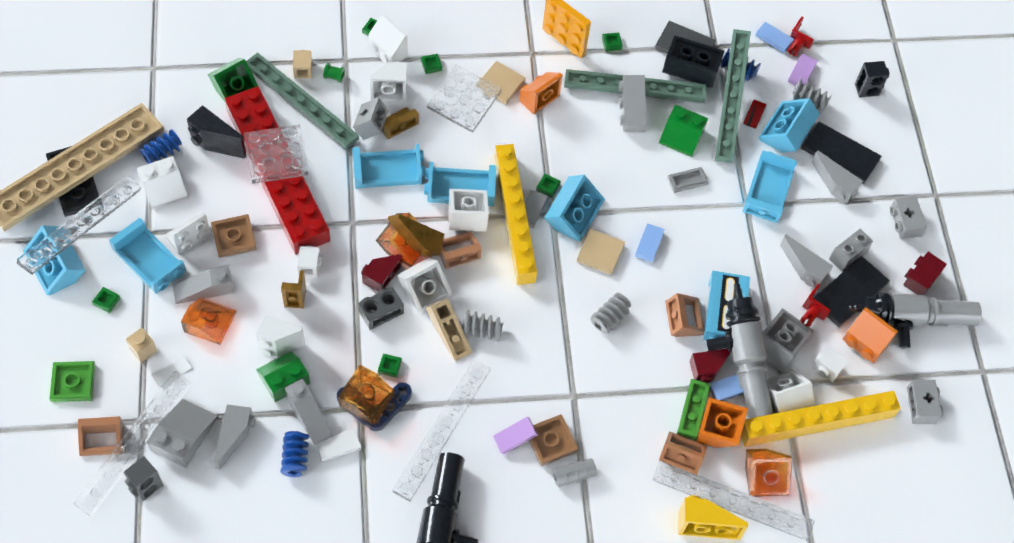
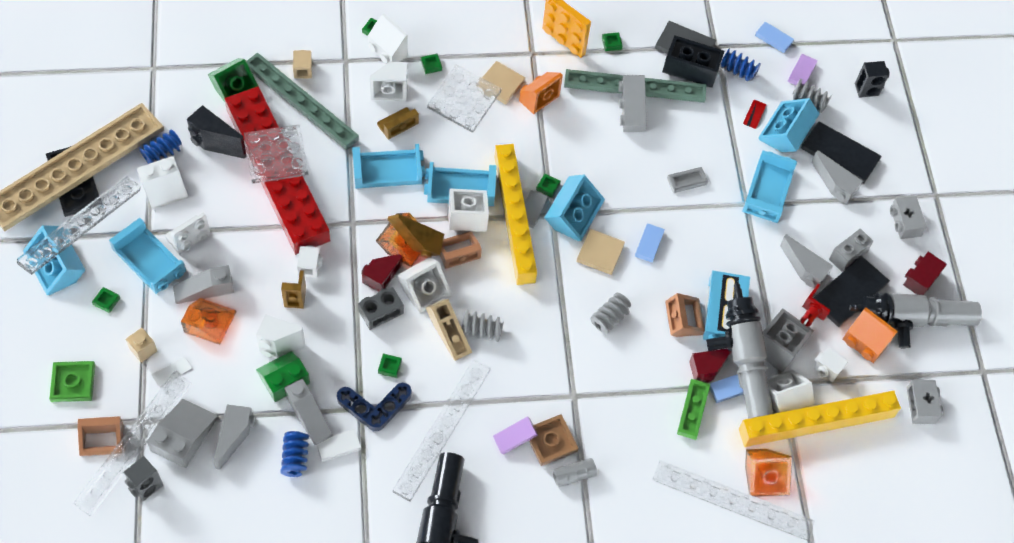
(233, 235): medium nougat plate -> none
(334, 72): green bush -> none
(366, 395): clear orange slope -> none
(370, 118): light grey brick -> none
(681, 456): nougat tile -> none
(683, 130): green slope -> none
(706, 519): yellow slope -> none
(722, 424): orange slope -> none
(732, 96): sand green plate -> none
(799, 39): red bracket -> none

